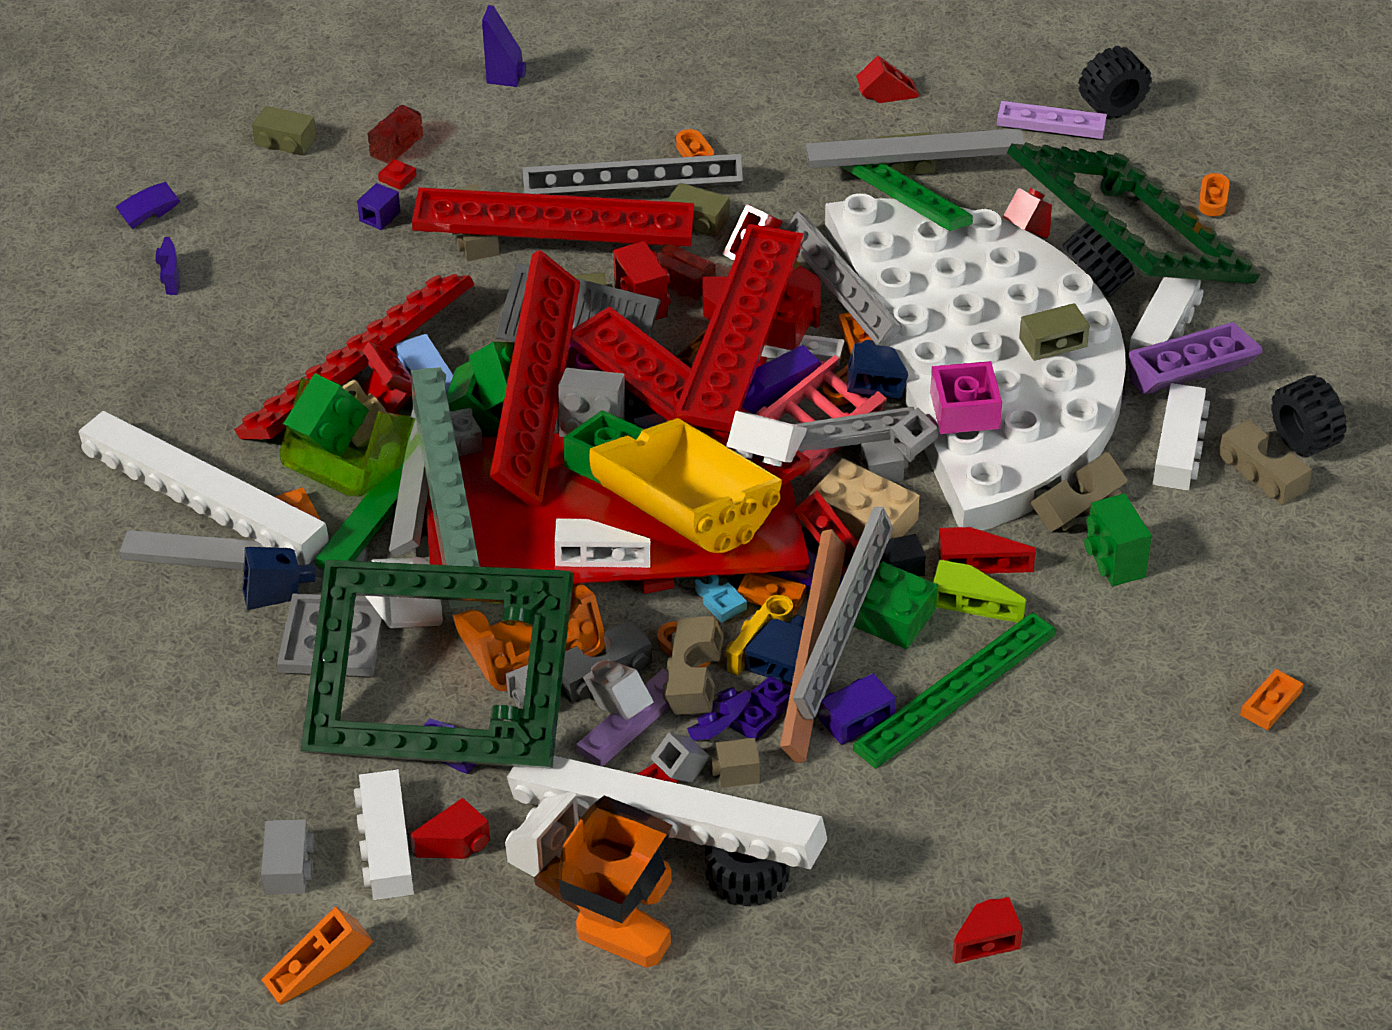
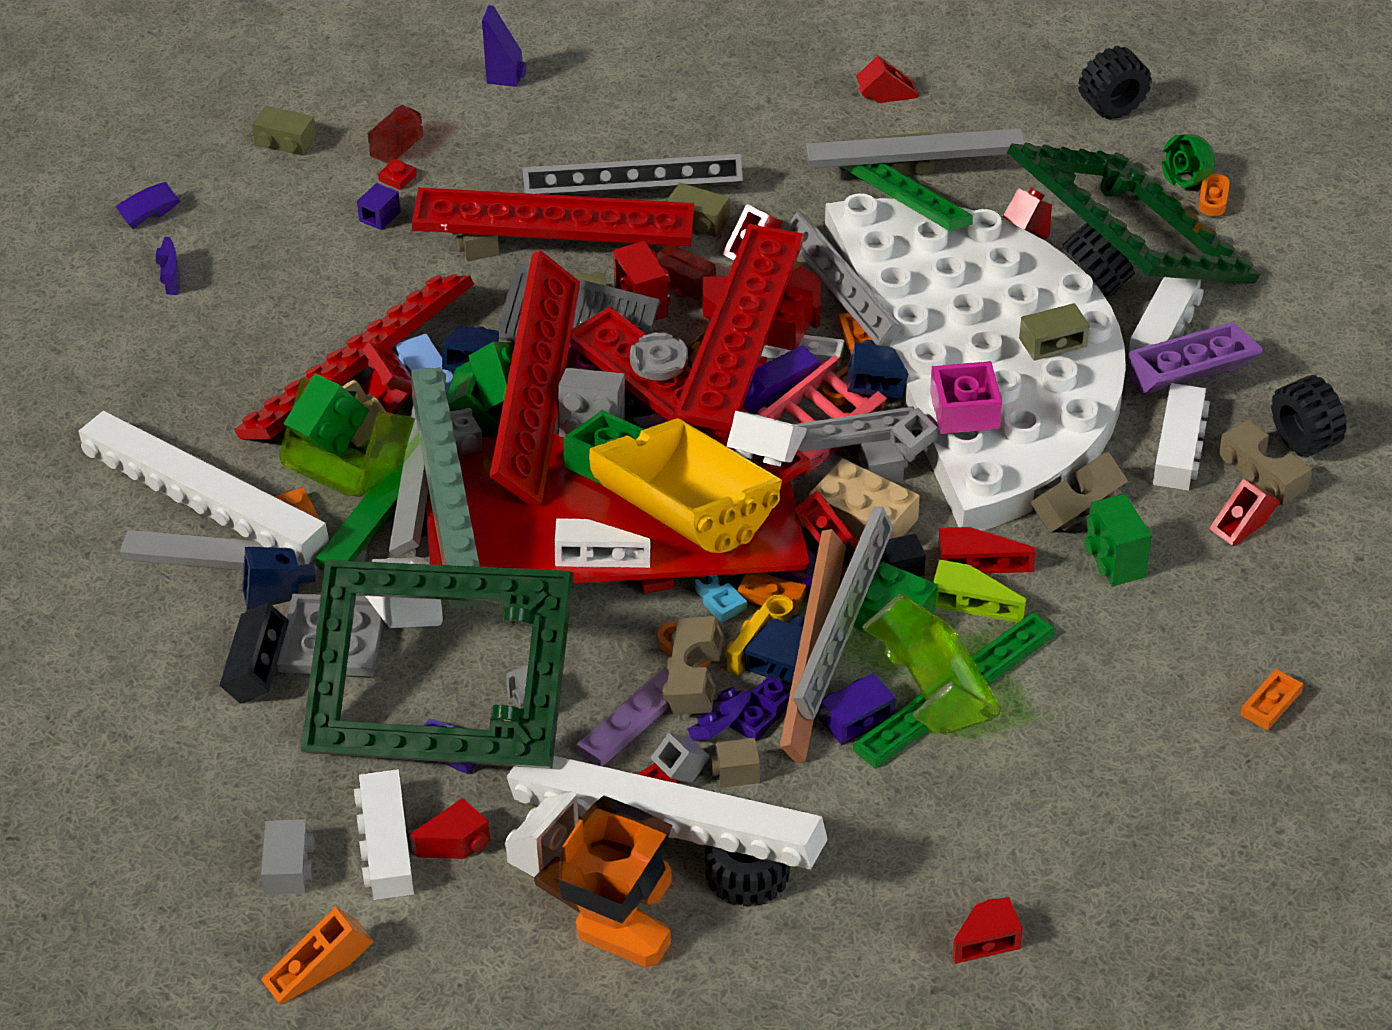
(254, 653): none -> black brick
(464, 342): none -> dark blue torso
(507, 647): orange windscreen -> none
(618, 689): light grey brick -> none
(622, 645): dark grey arch -> none
(659, 356): none -> light grey tile
(692, 144): orange plate -> none
(939, 664): none -> clear neon green windscreen
(1051, 119): lavender plate -> none
(1190, 156): none -> green cylinder
(1244, 512): none -> red slope

